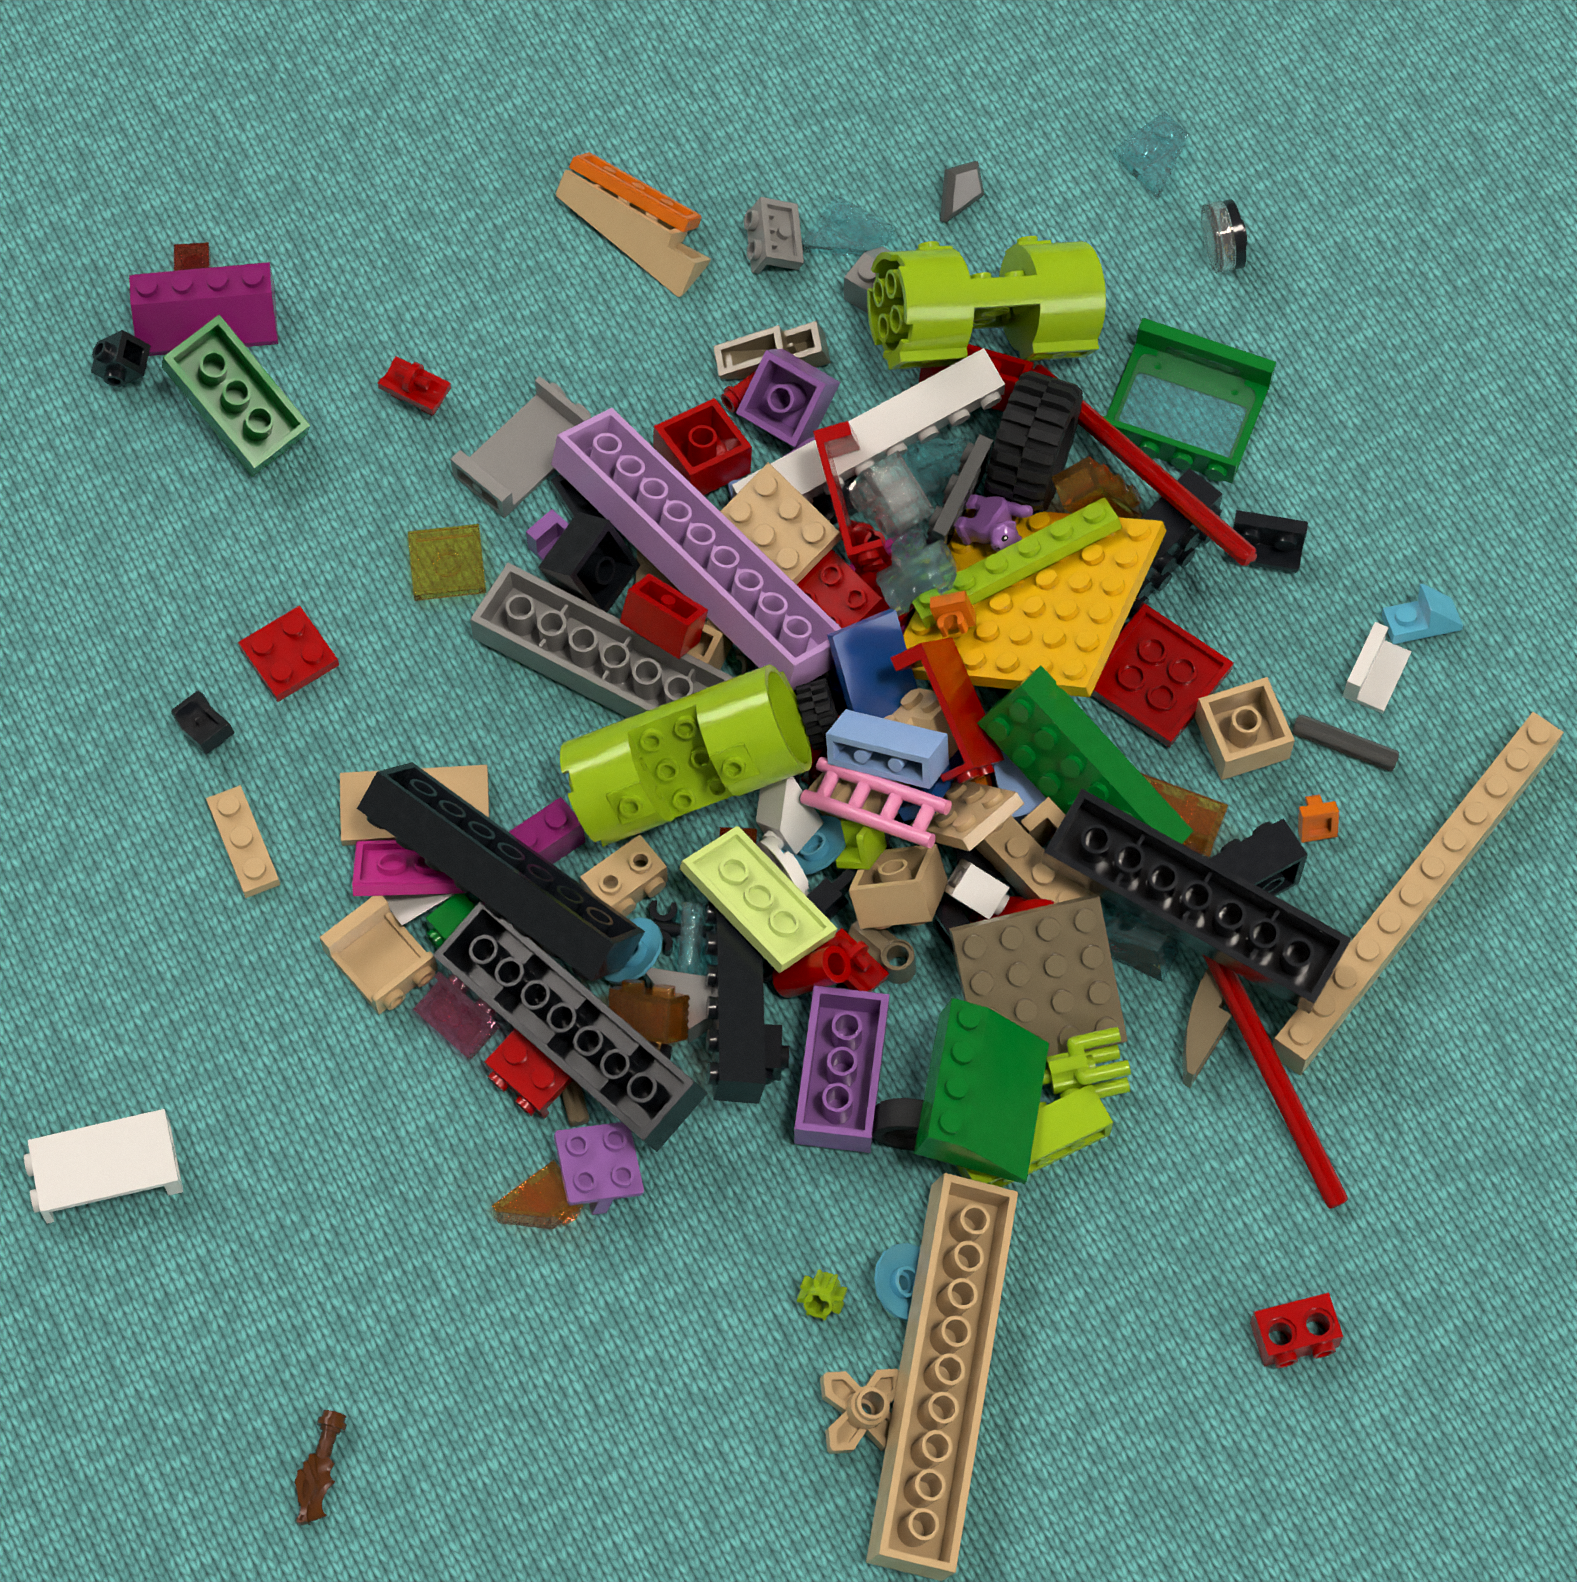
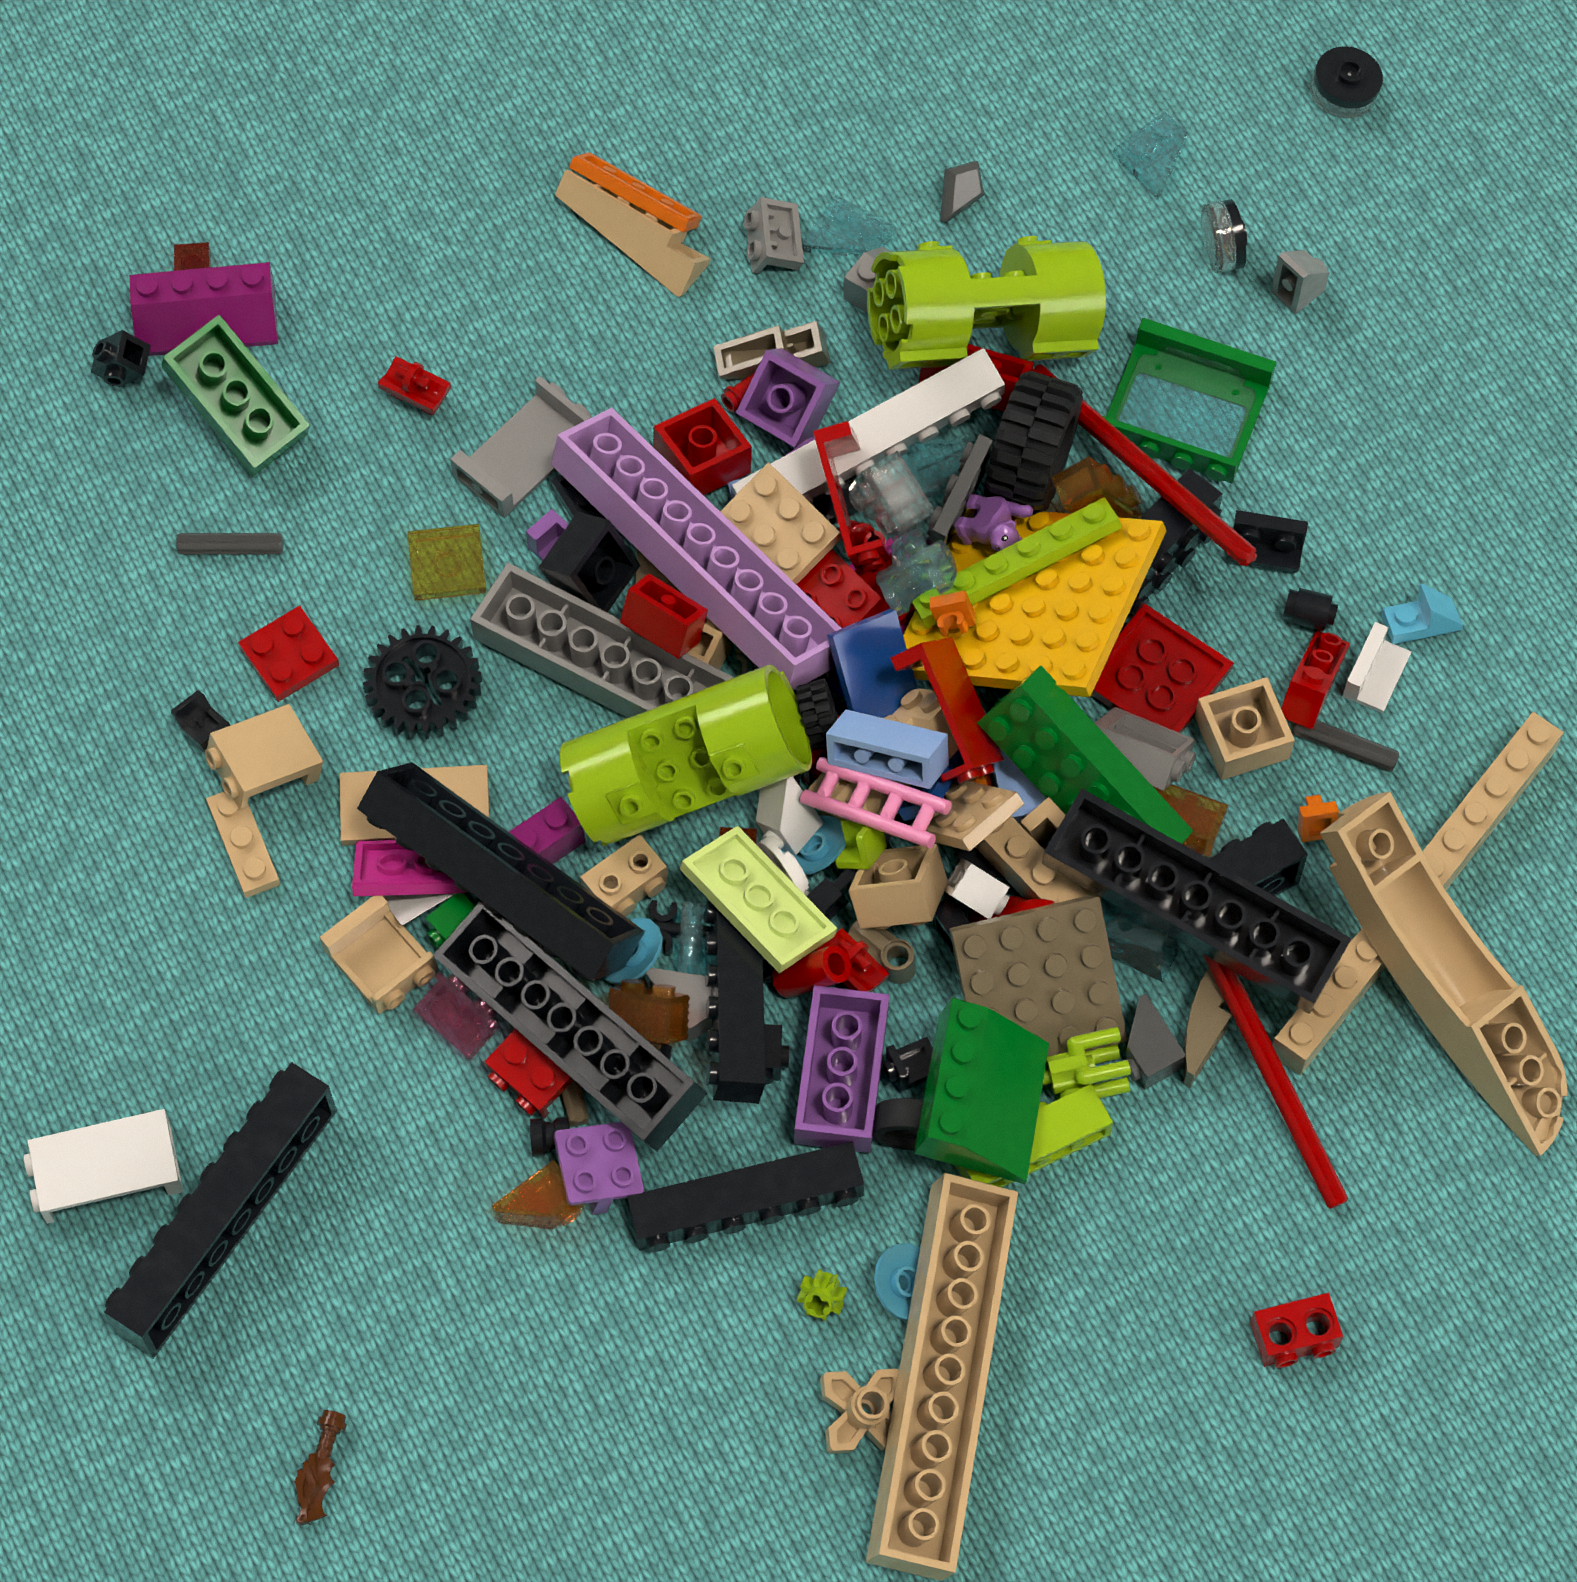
(220, 1210): none -> black brick
(229, 543): none -> dark grey axle
(262, 754): none -> tan panel
(394, 698): none -> black gear
(543, 1134): none -> black wheel
(746, 1197): none -> black brick
(908, 1064): none -> black bracket
(1152, 748): none -> light grey window
(1152, 1047): none -> dark grey slope
(1298, 279): none -> light grey slope
(1310, 608): none -> black brick
(1314, 679): none -> red slope
(1346, 82): none -> black piece
(1447, 969): none -> tan slope

